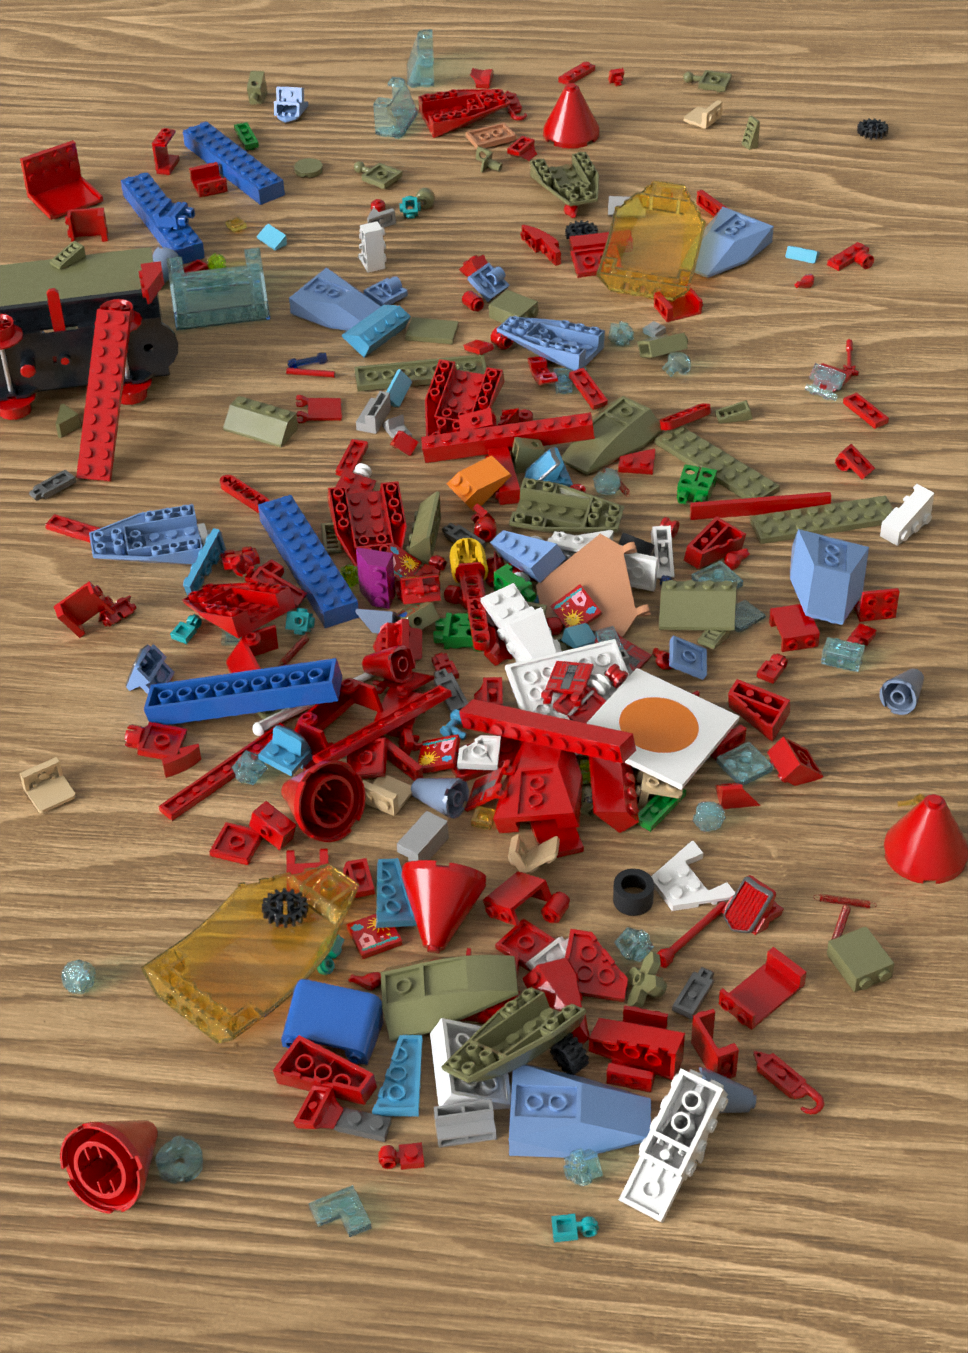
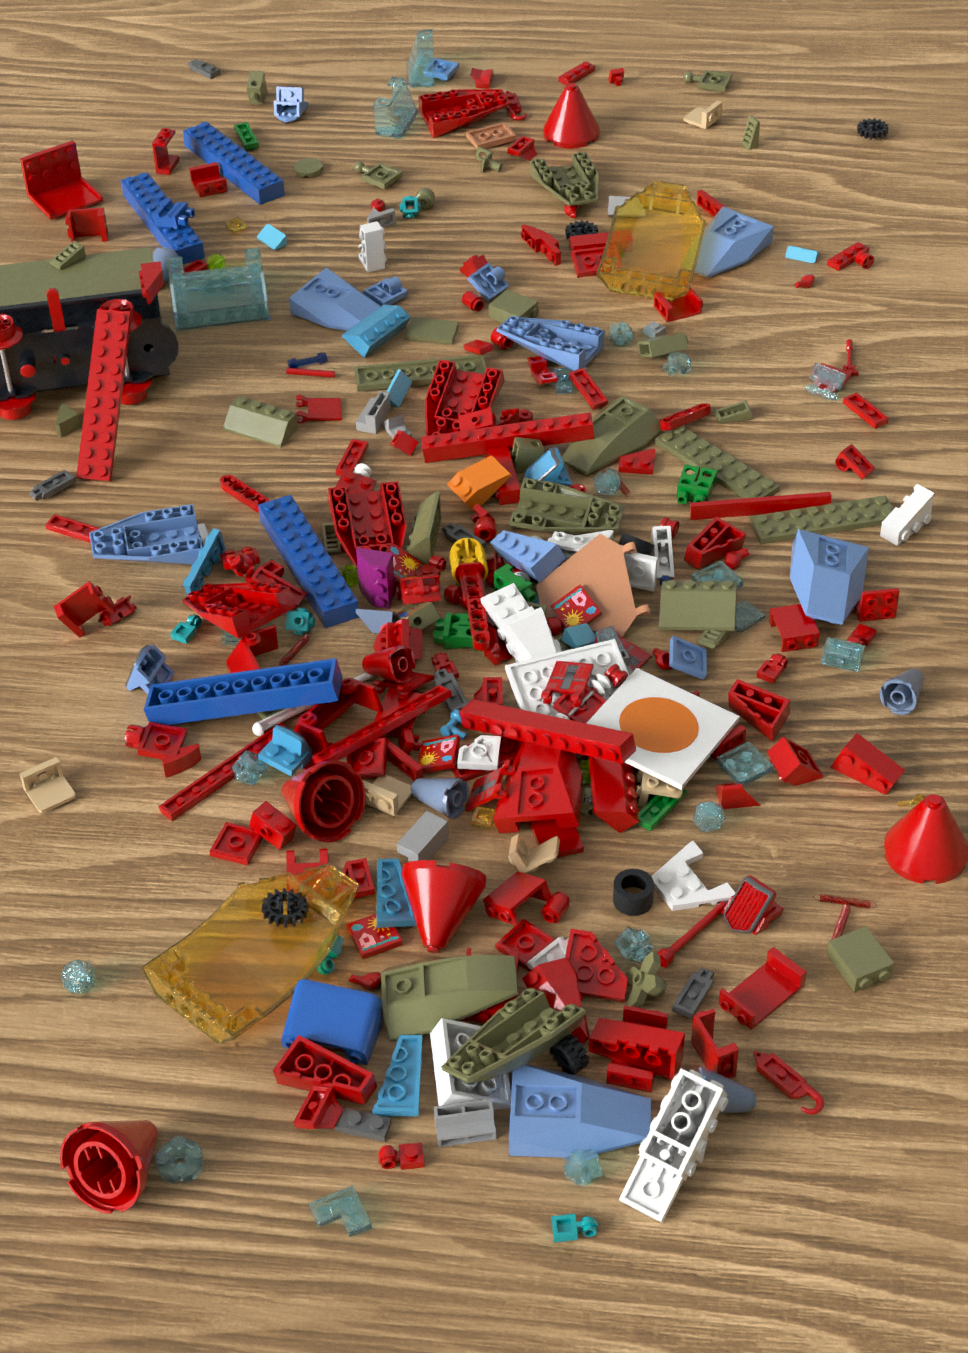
(204, 68): none -> dark grey hinge
(444, 69): none -> medium blue plate
(867, 765): none -> red wedge

